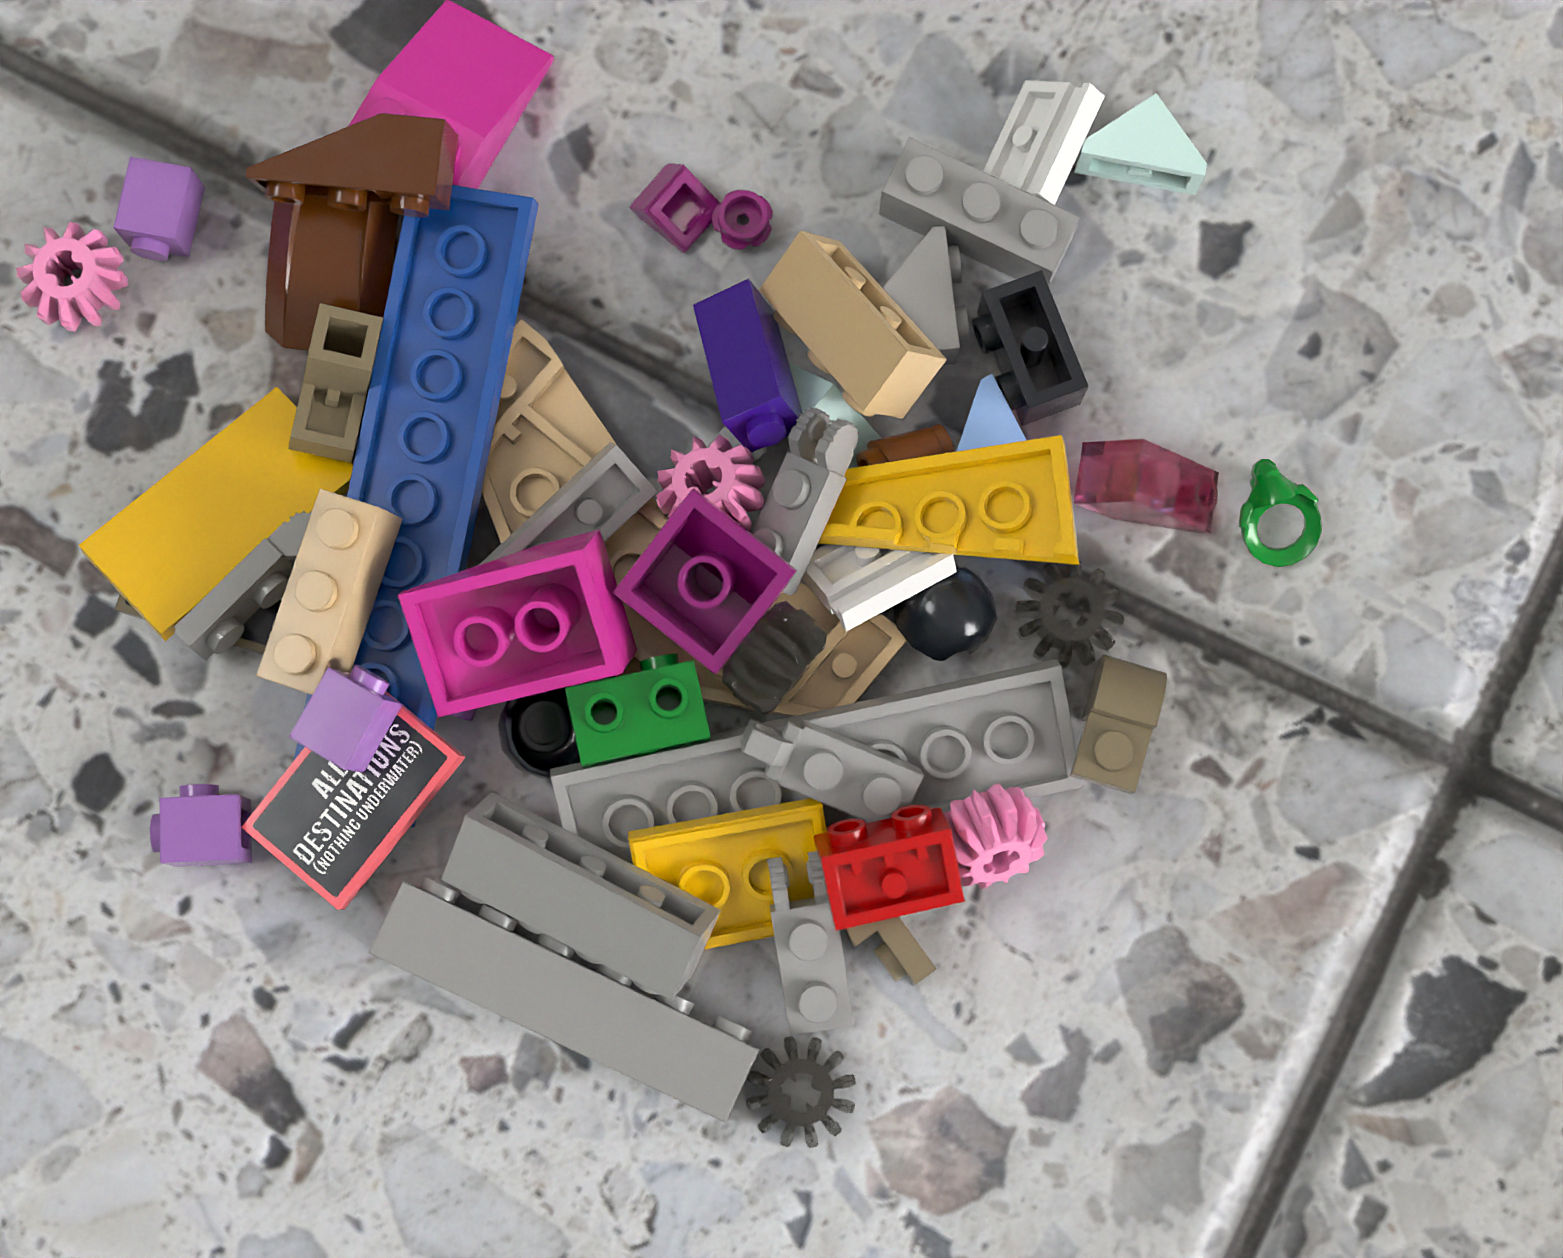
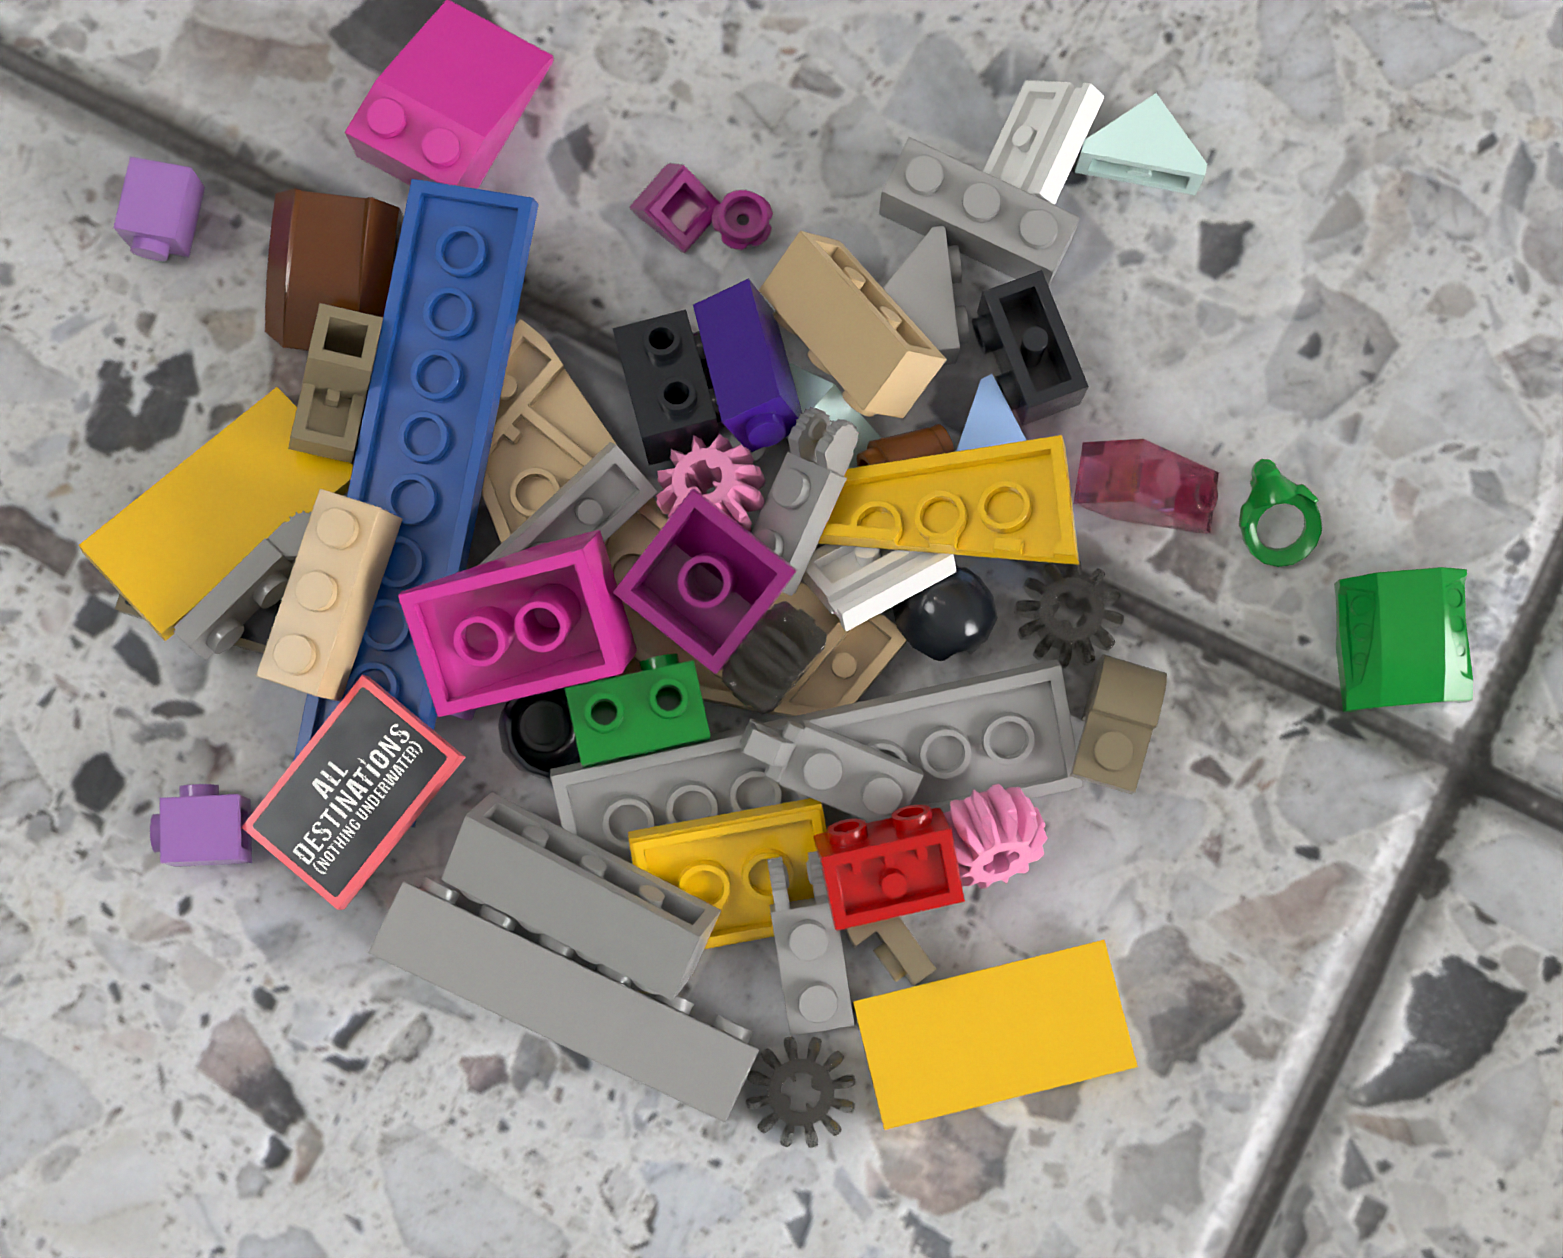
(57, 261): bright pink gear -> none
(347, 717): medium lavender brick -> none
(373, 161): reddish brown slope -> none
(668, 384): none -> black brick
(994, 1034): none -> yellow tile
(1403, 638): none -> green slope

